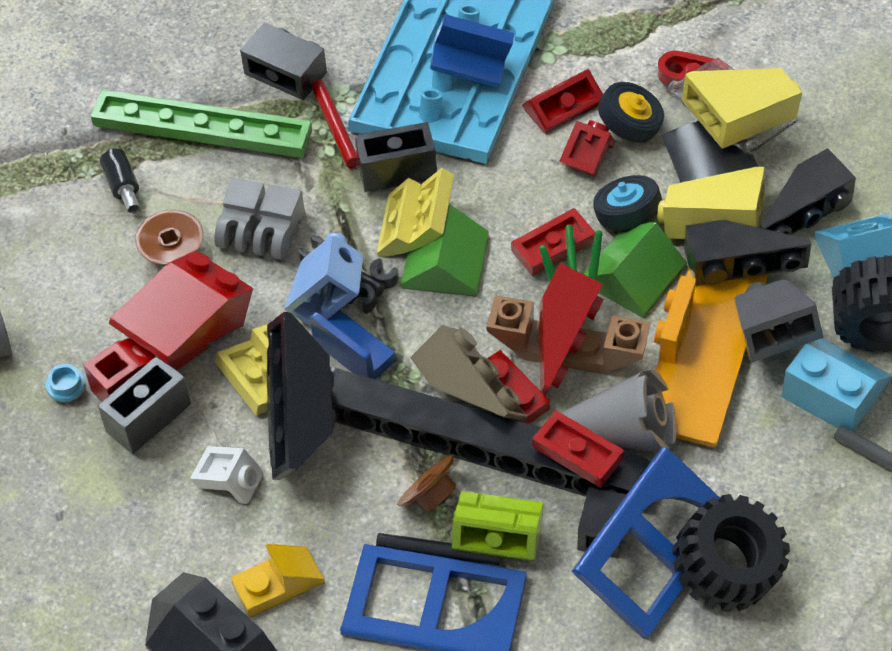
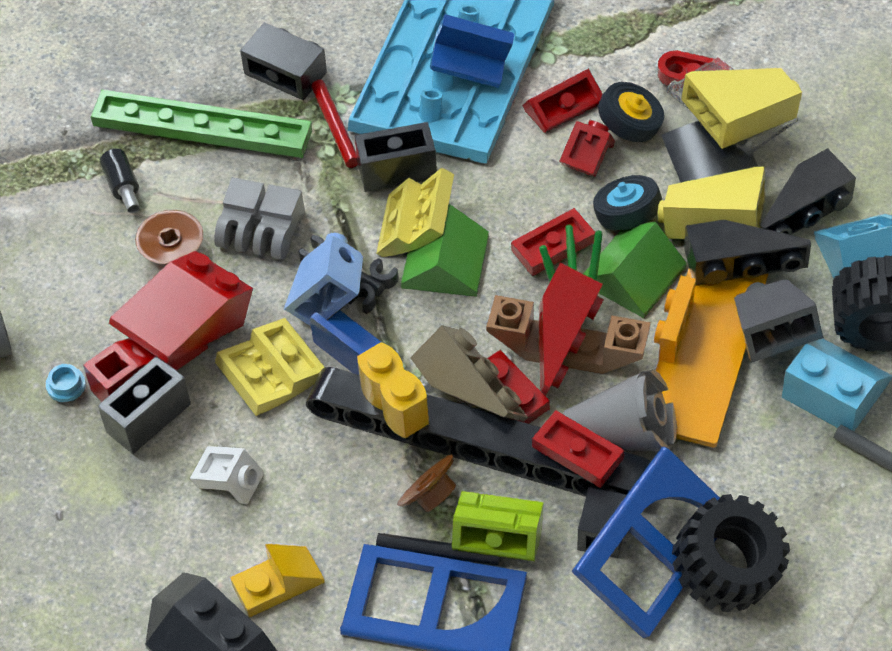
(296, 395): black wedge -> none
(393, 390): none -> yellow brick

